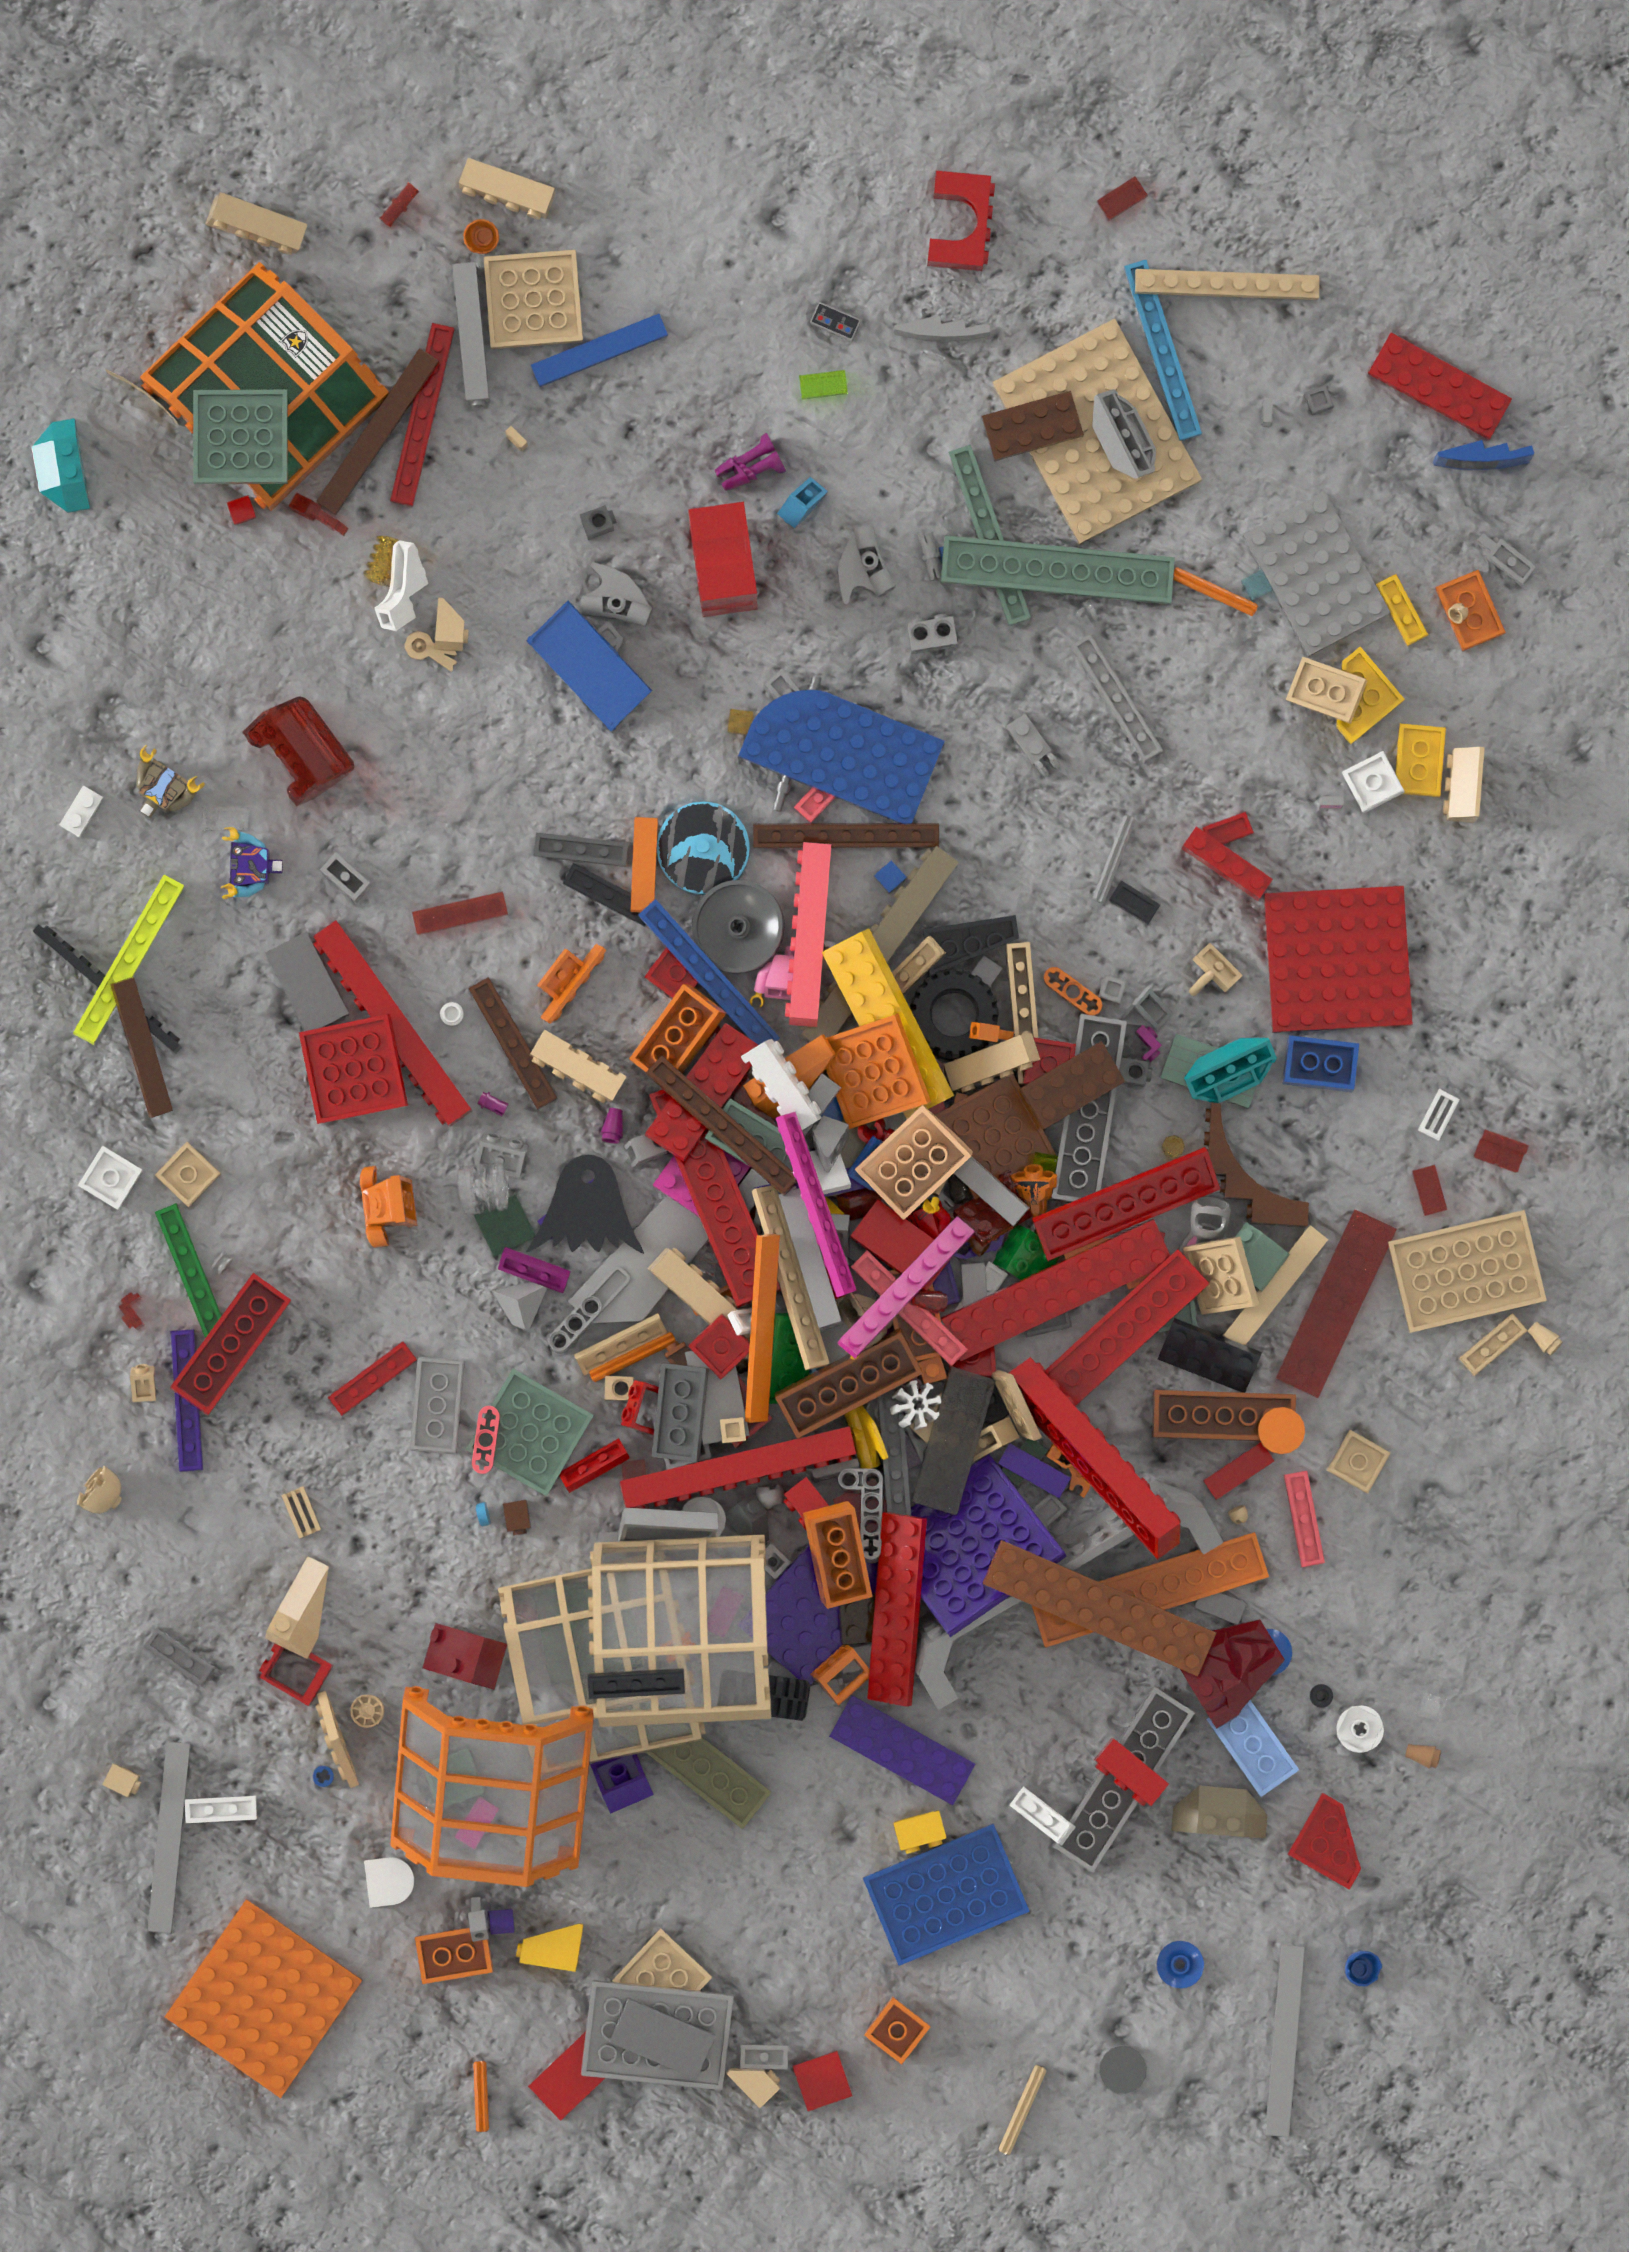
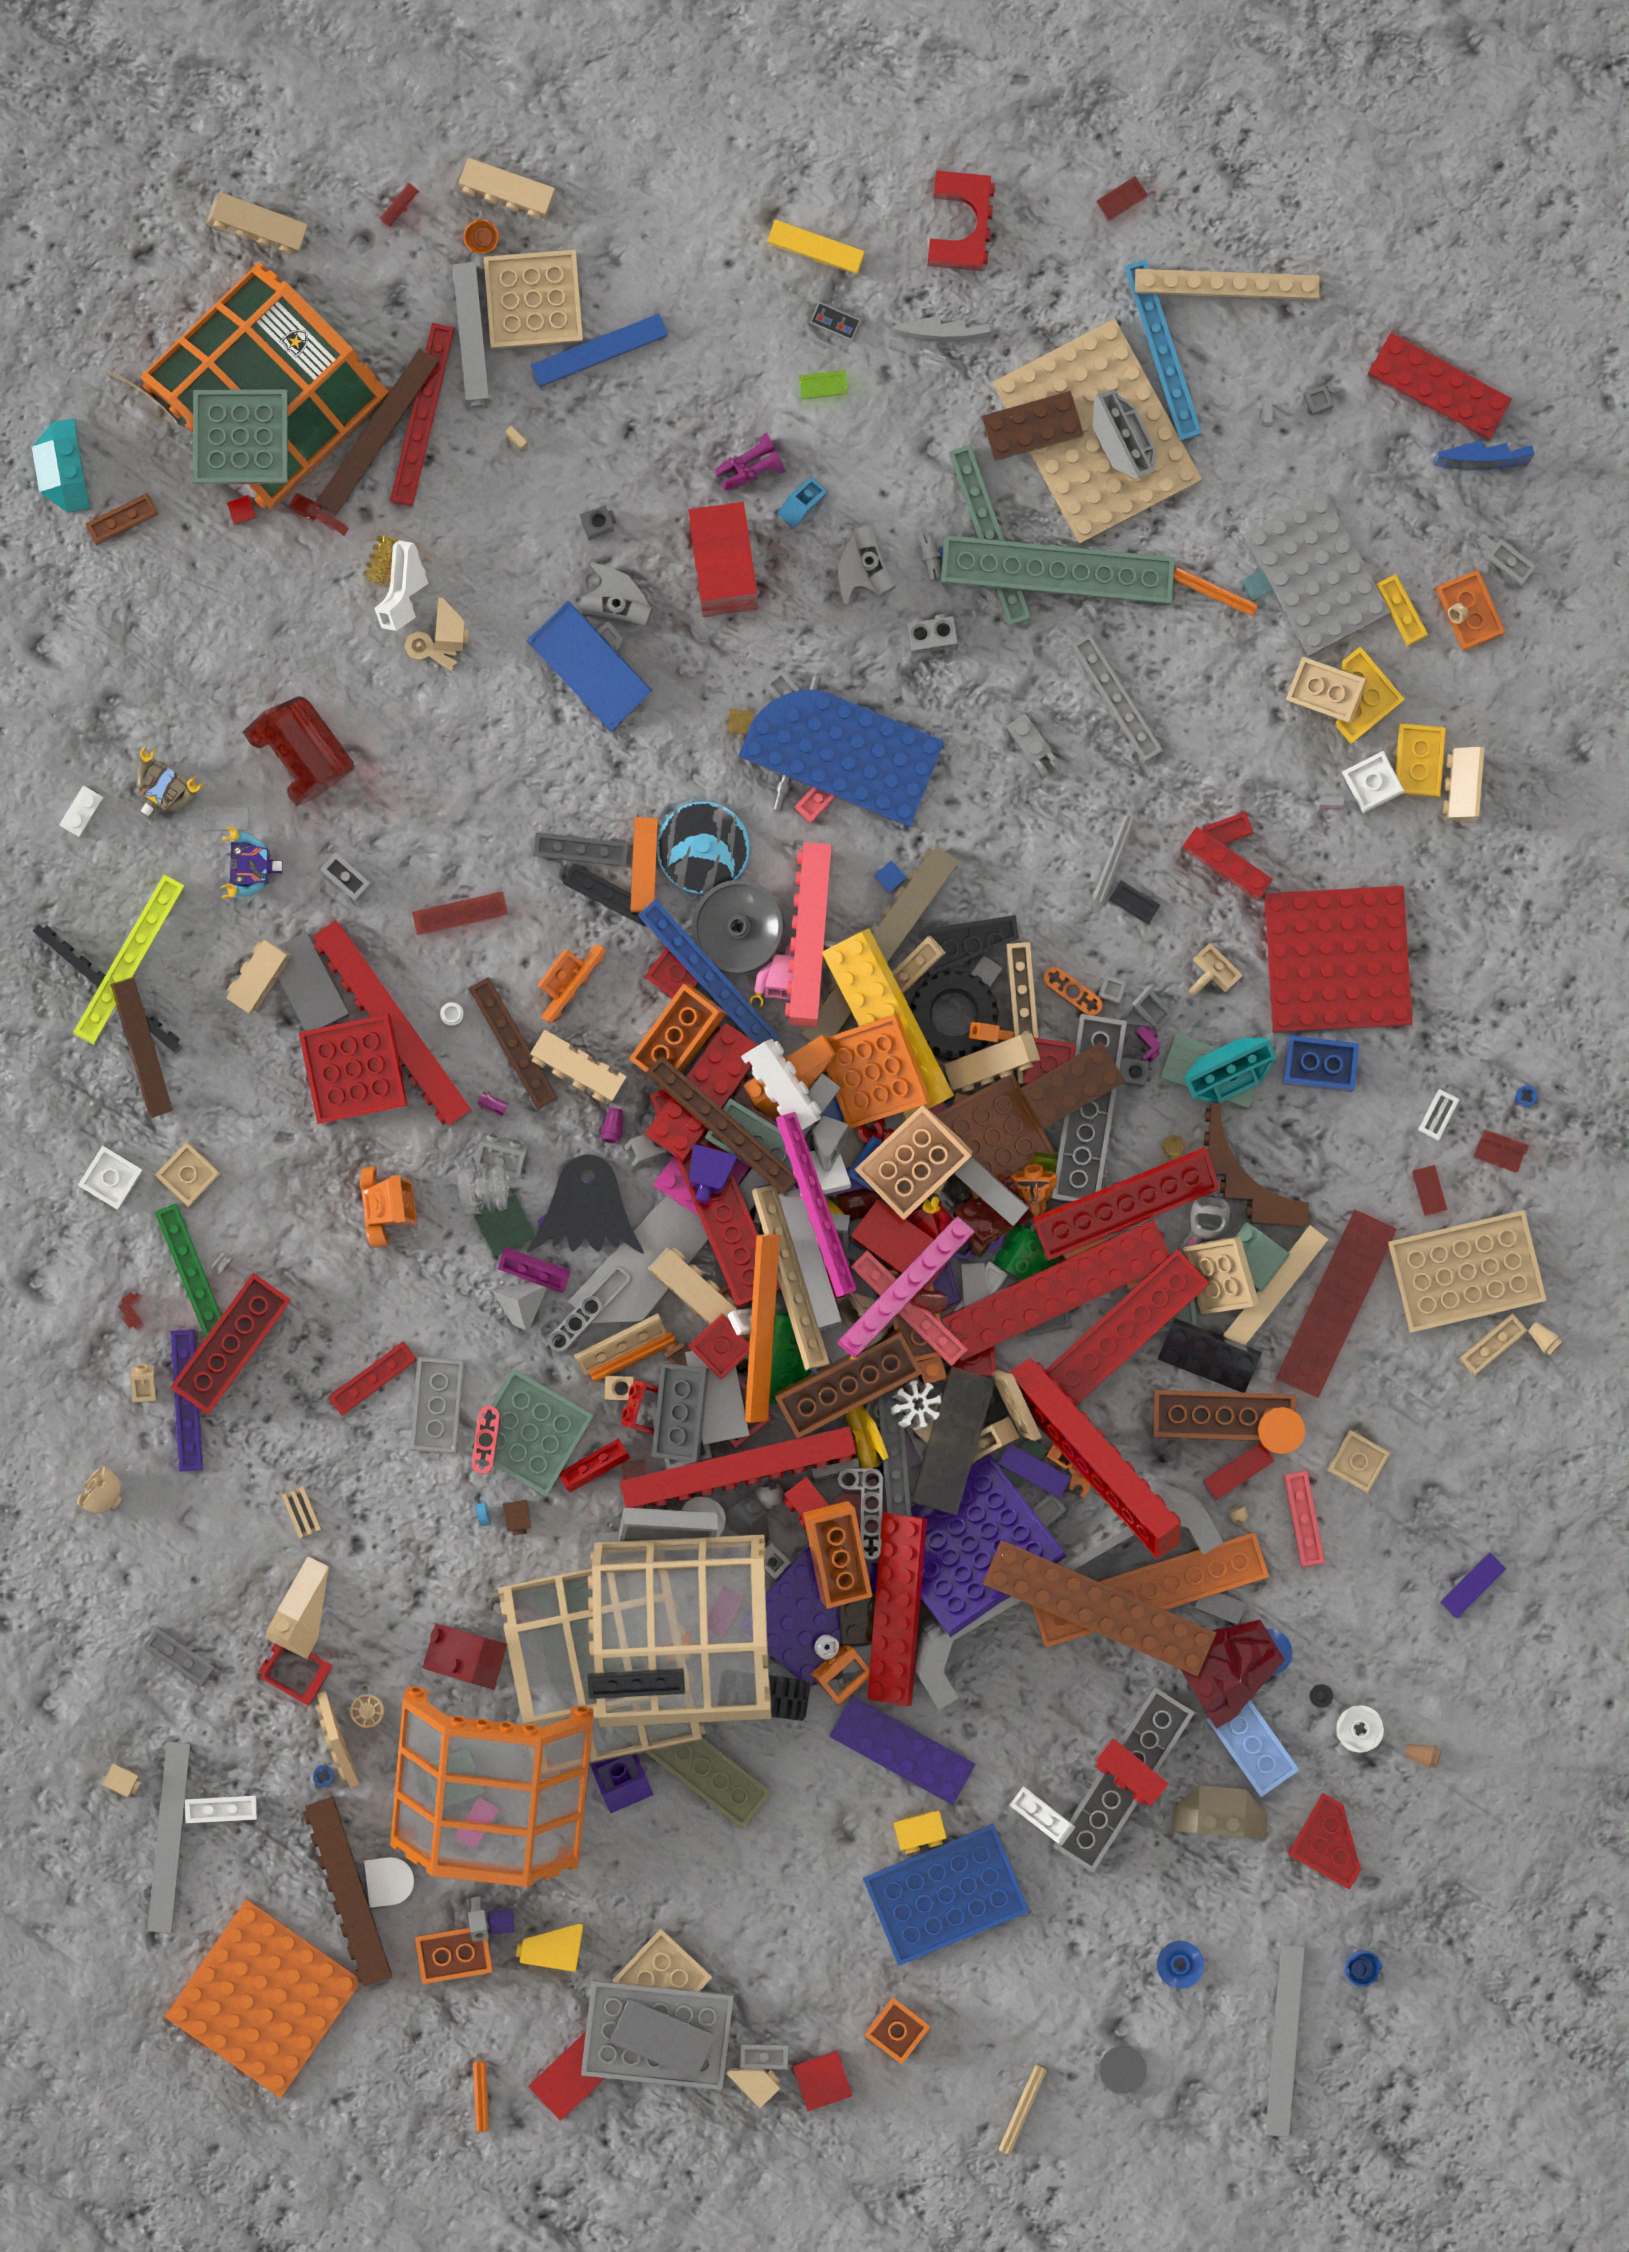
(121, 519): none -> dark orange tile
(258, 976): none -> tan brick
(348, 1891): none -> reddish brown brick
(710, 1171): none -> dark purple torso
(733, 1430): tan plate -> none
(815, 247): none -> yellow slope
(826, 1647): none -> white tile
(845, 835): reddish brown tile -> none
(1472, 1585): none -> dark purple tile
(1533, 1097): none -> blue bush

